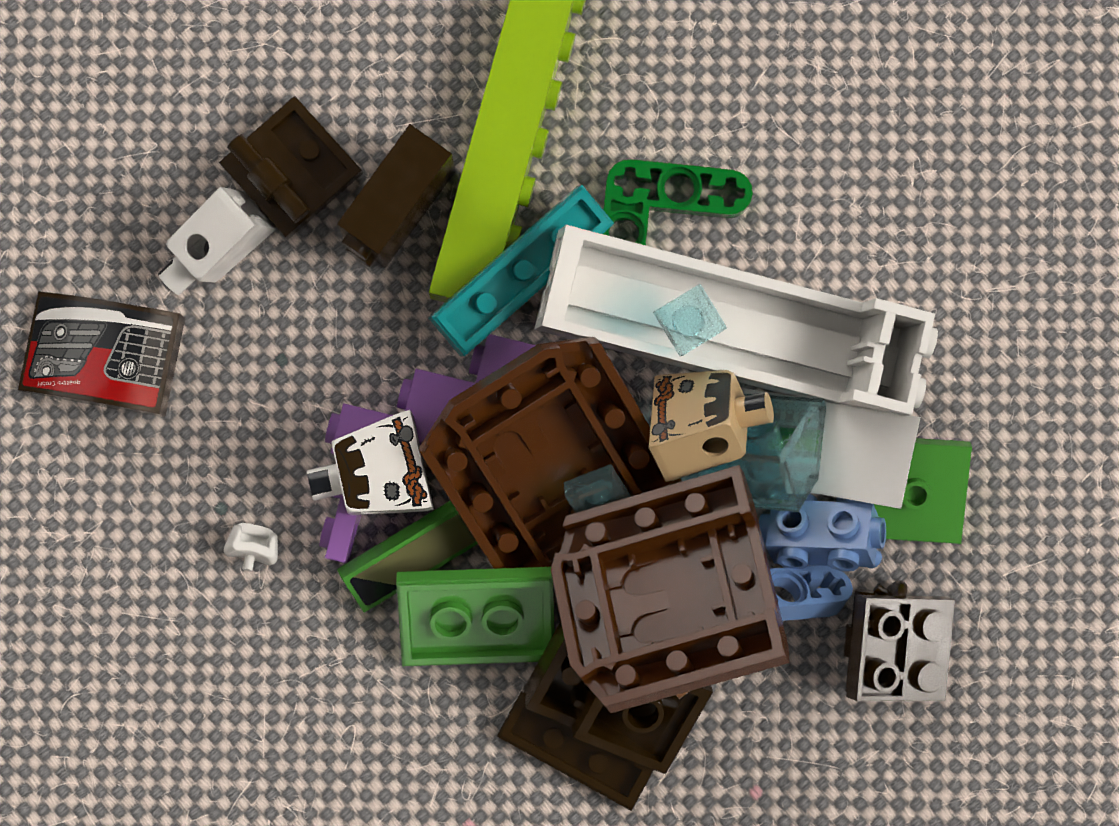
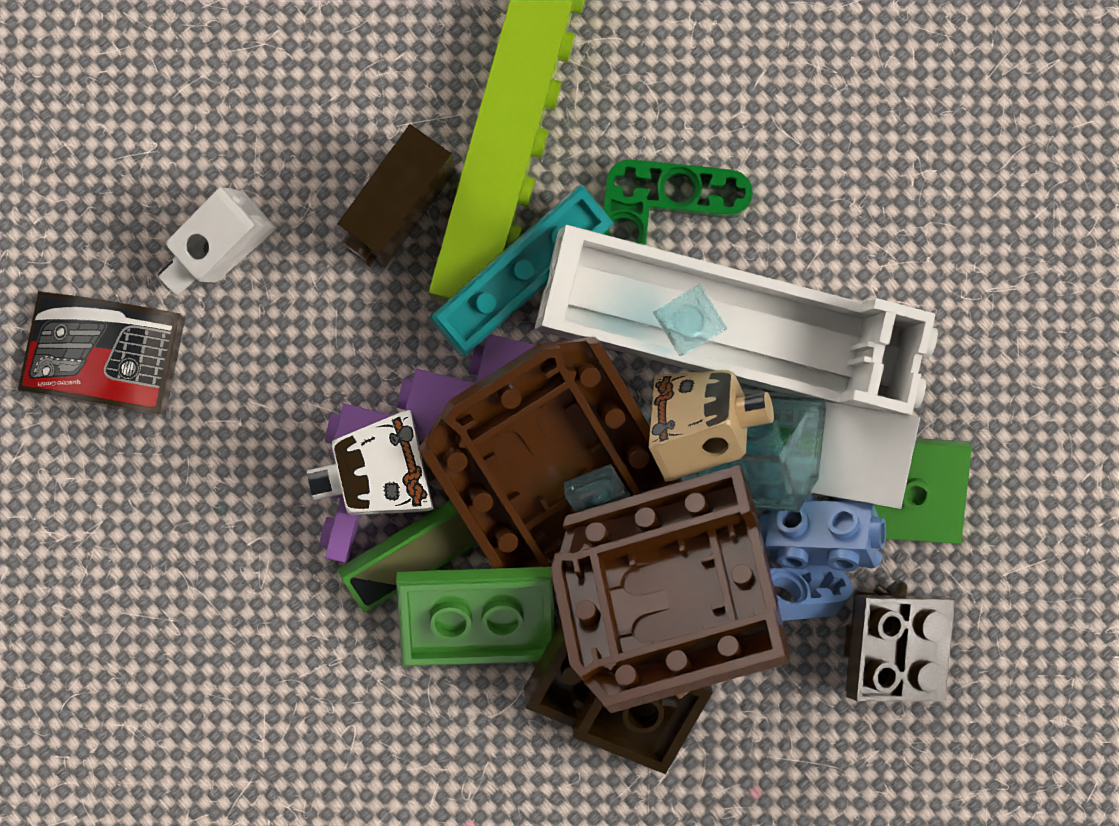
(252, 544): white piece -> none
(290, 167): dark brown plate -> none
(592, 766): dark brown tile -> none

